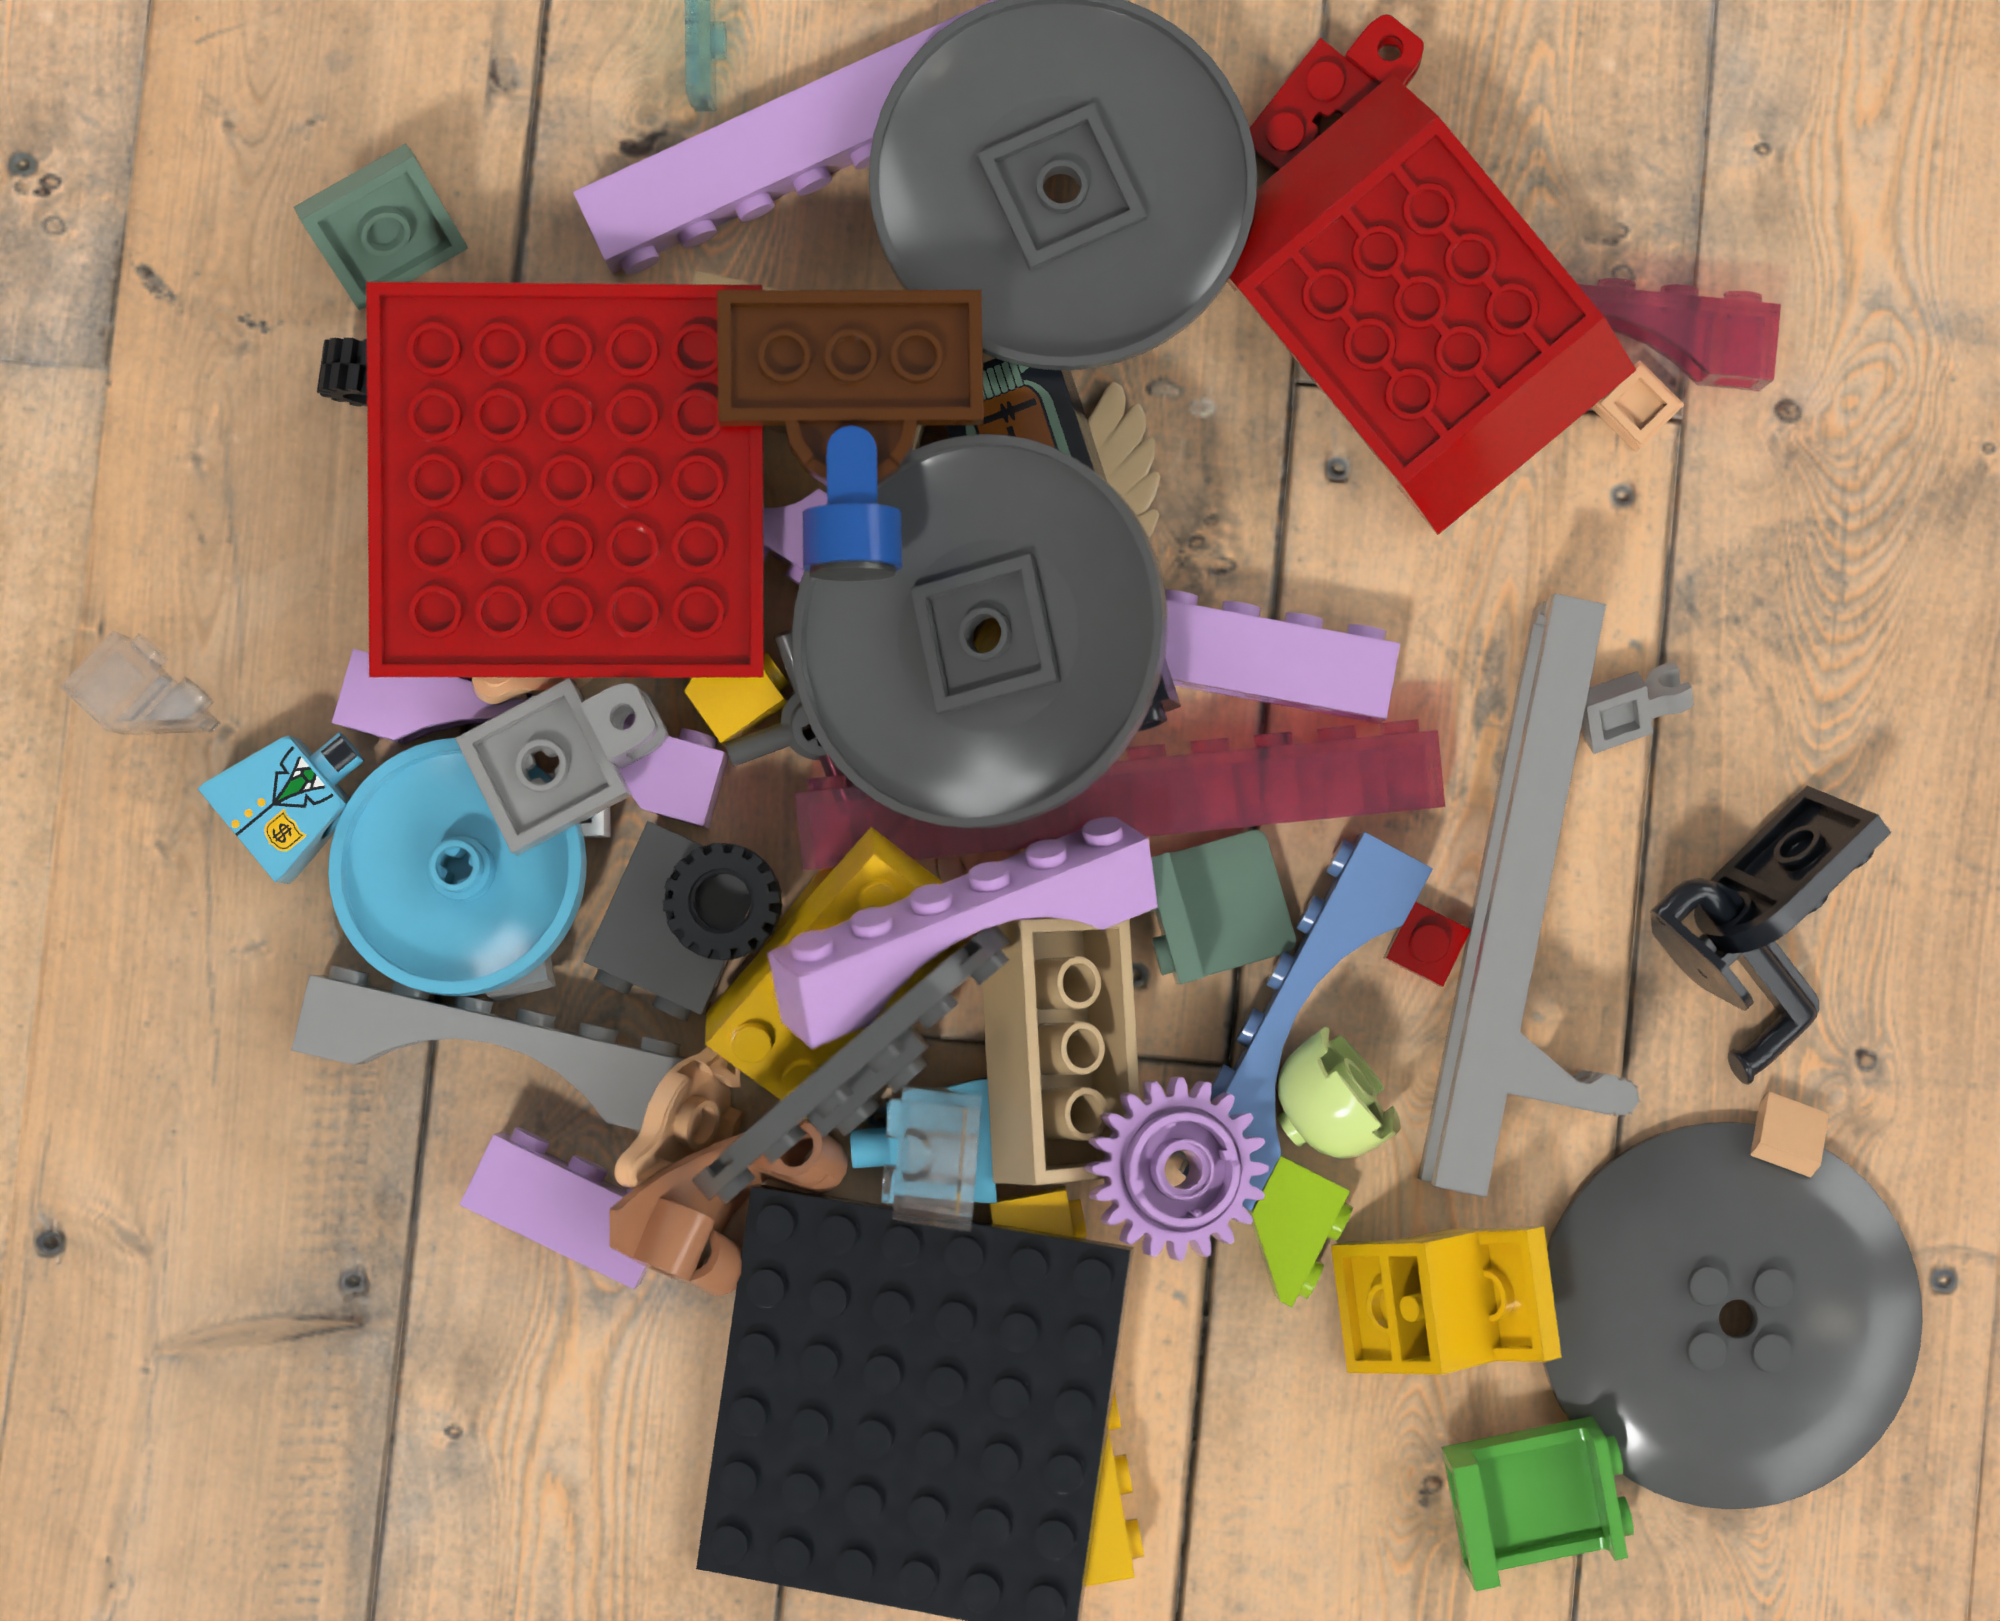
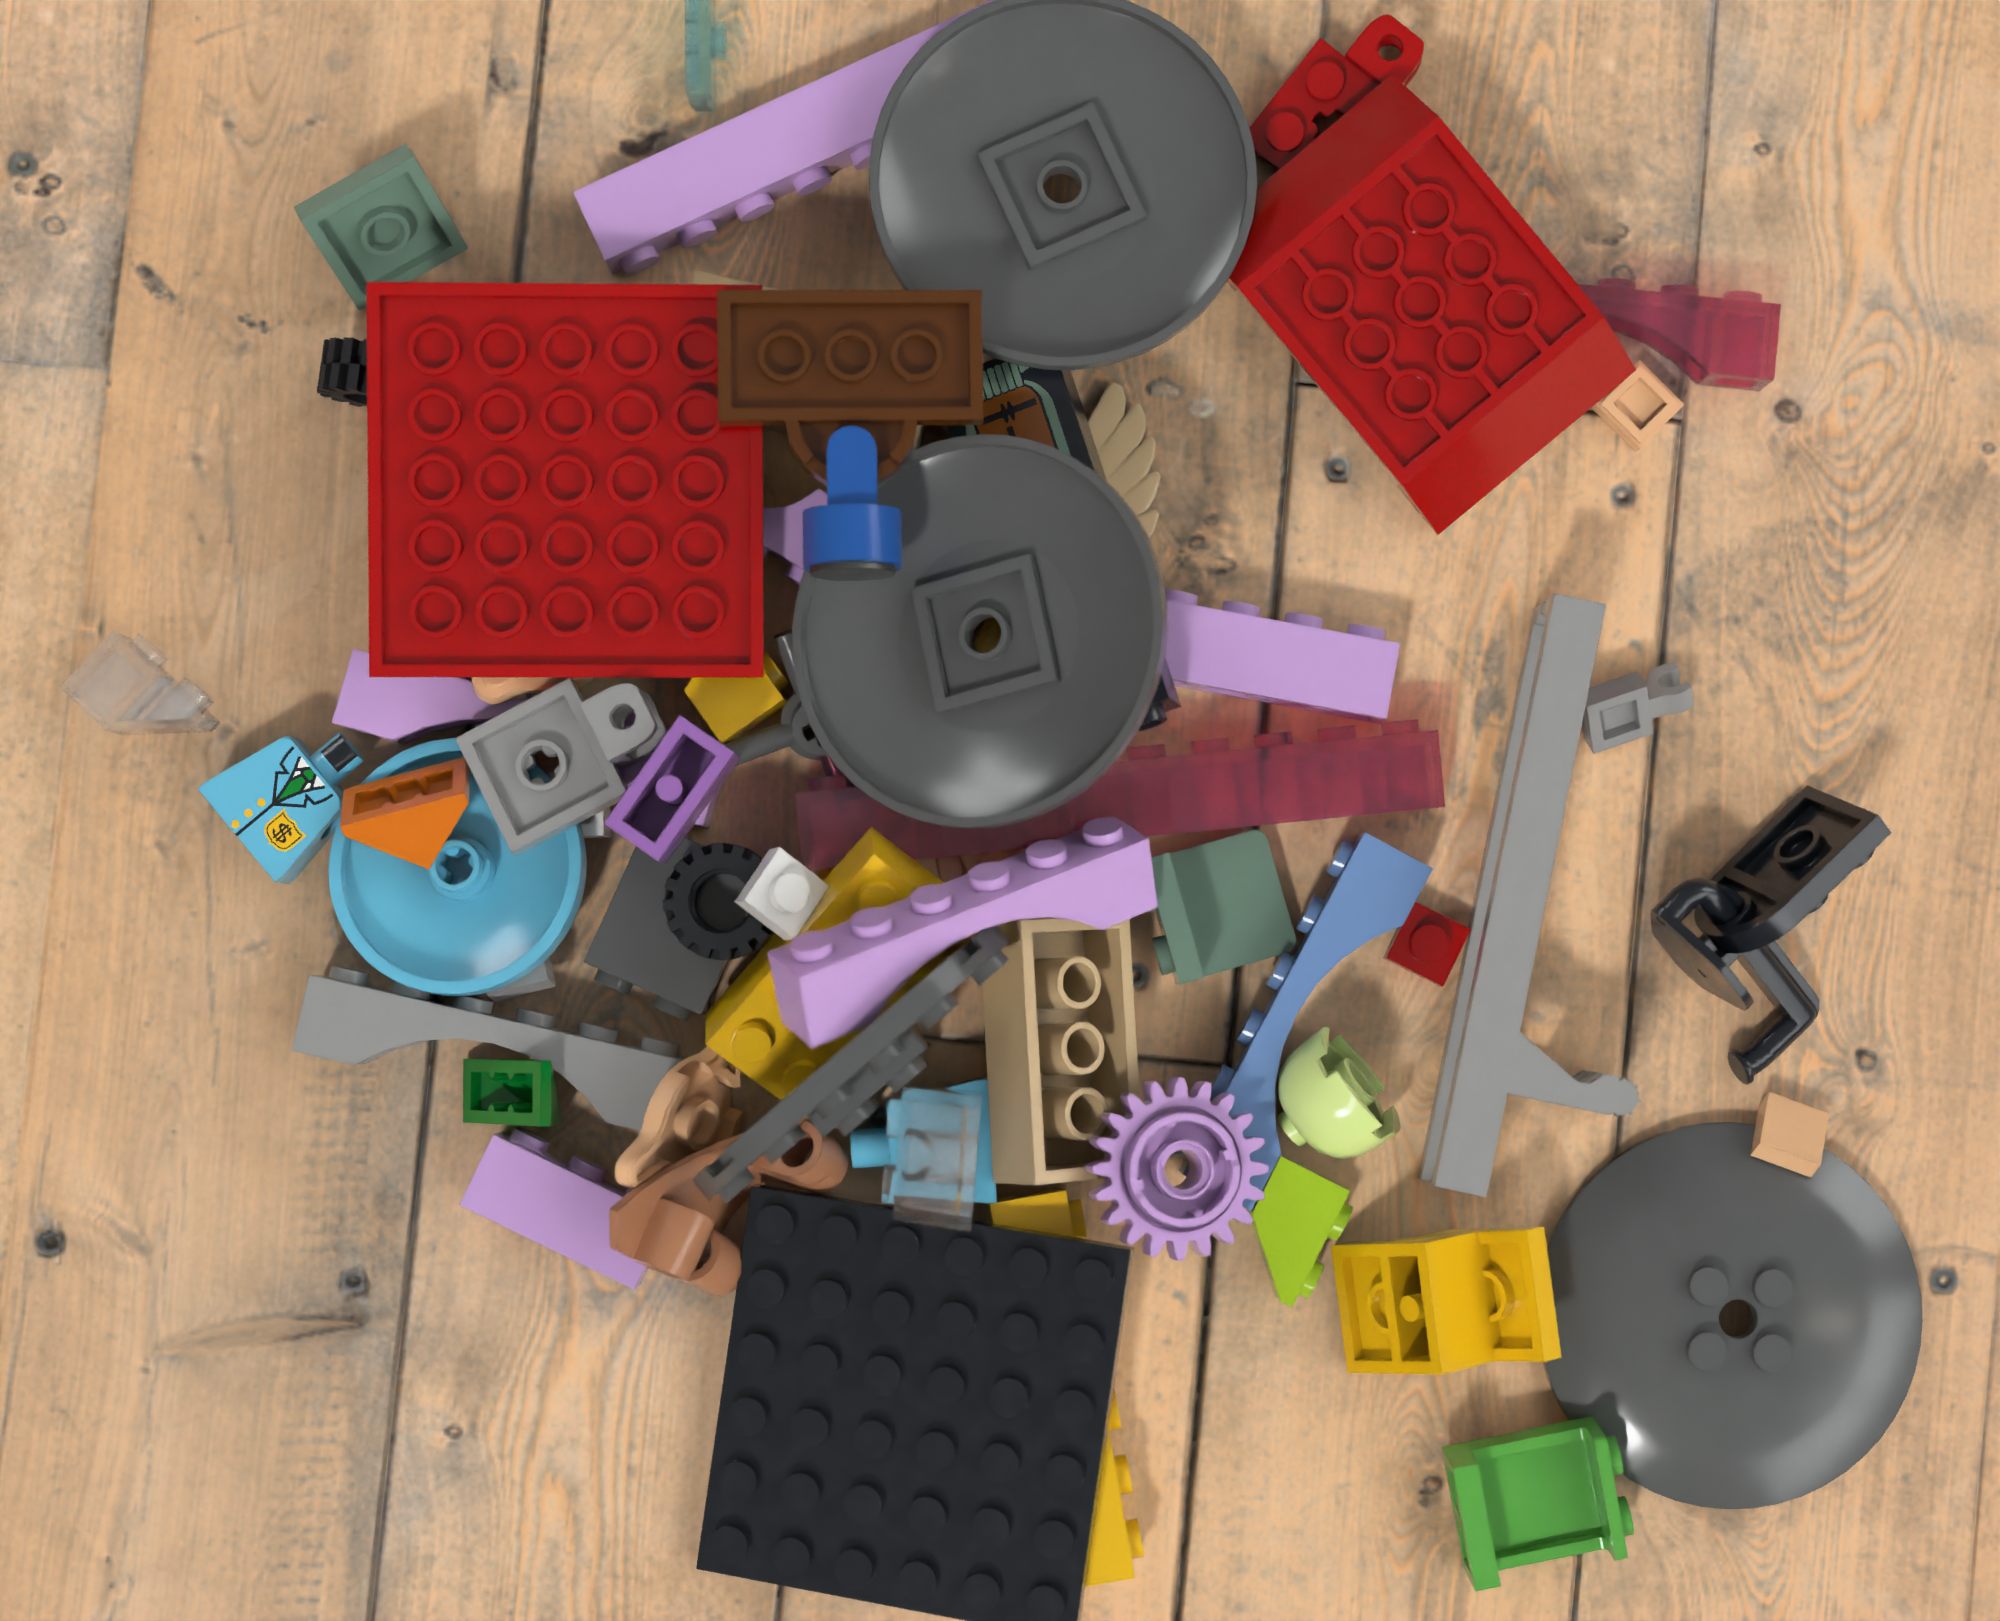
(409, 811): none -> orange slope
(510, 1092): none -> green slope
(672, 790): none -> medium lavender brick
(782, 893): none -> white plate

